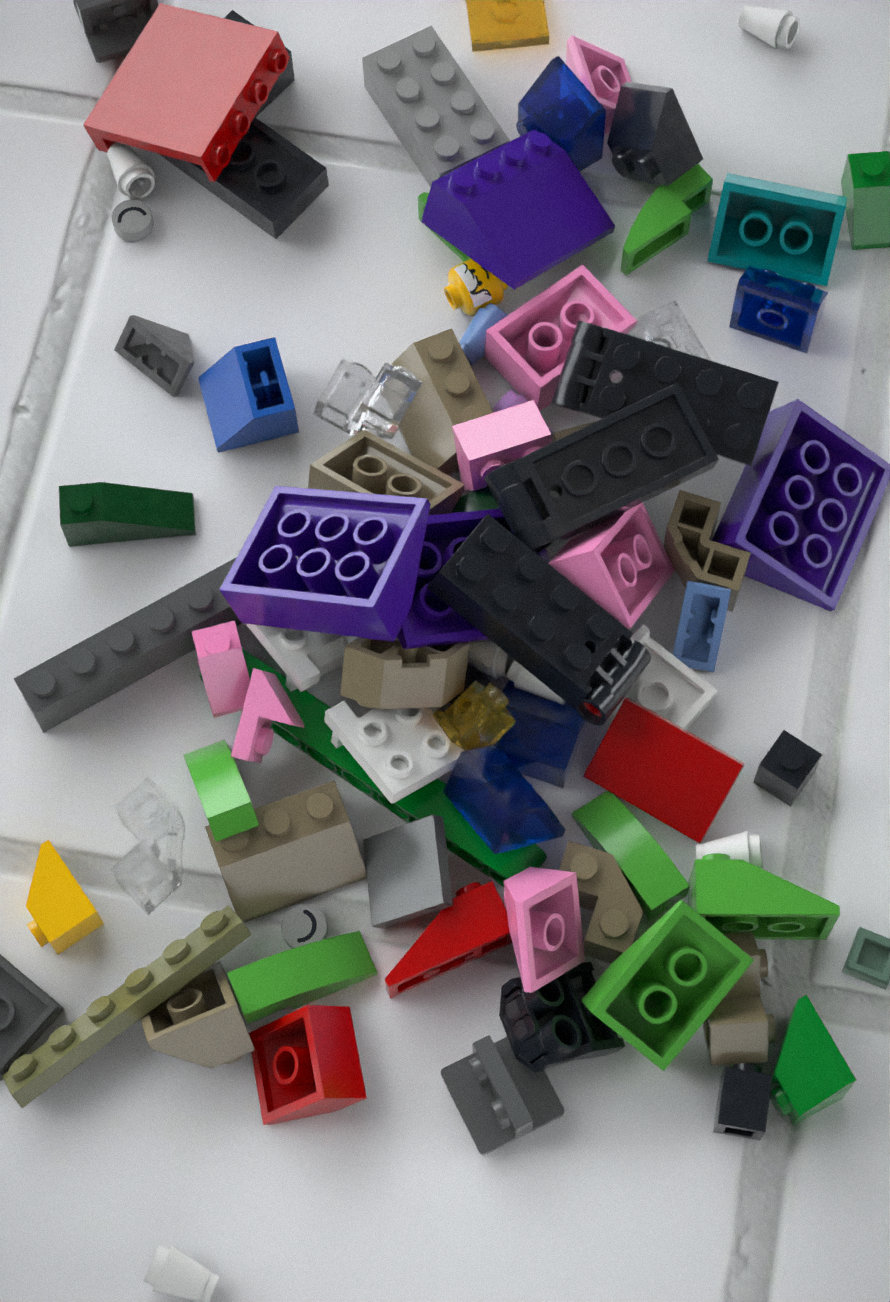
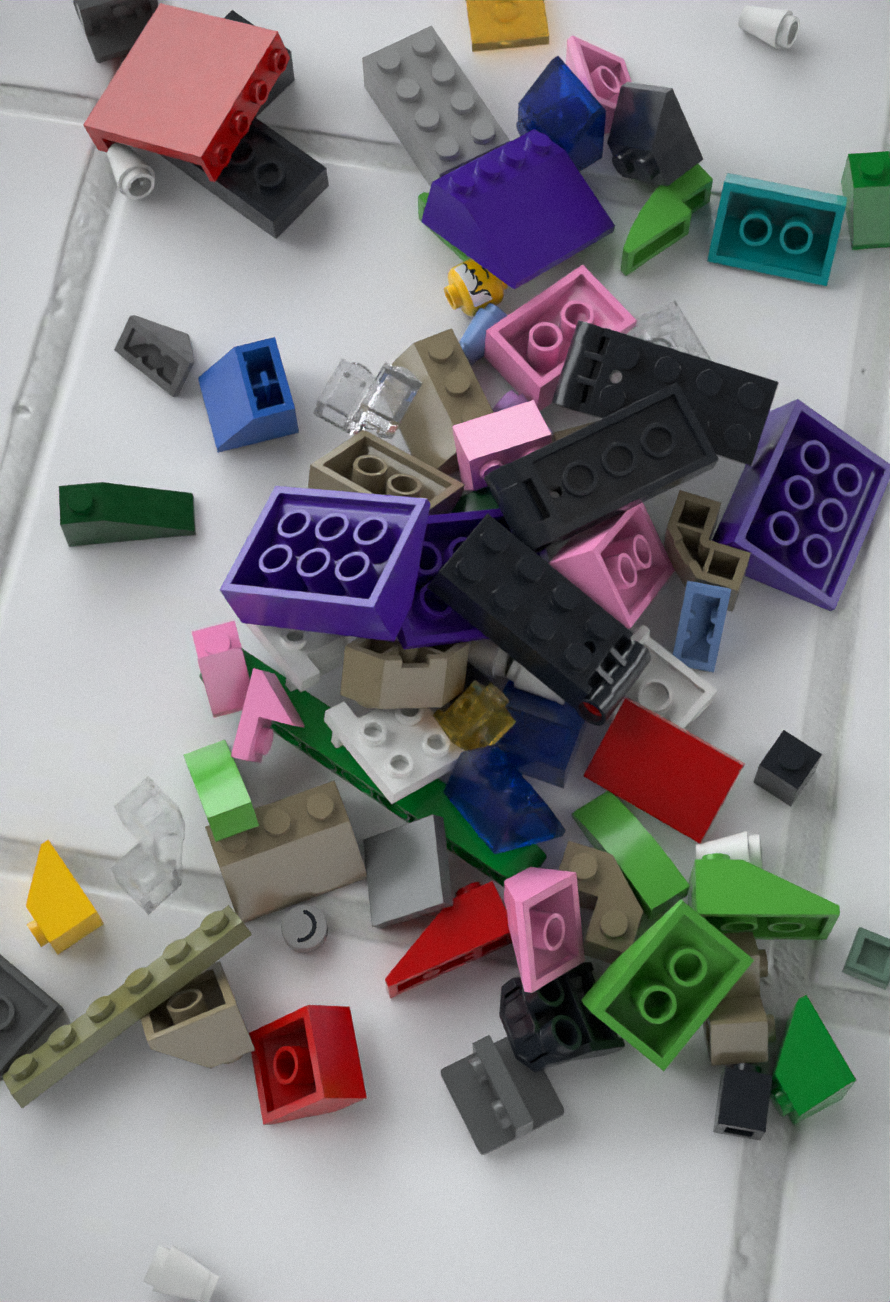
(125, 651): dark grey brick -> none
(132, 220): light grey tile -> none
(301, 975): bright green slope -> none
(777, 308): clear blue slope -> none

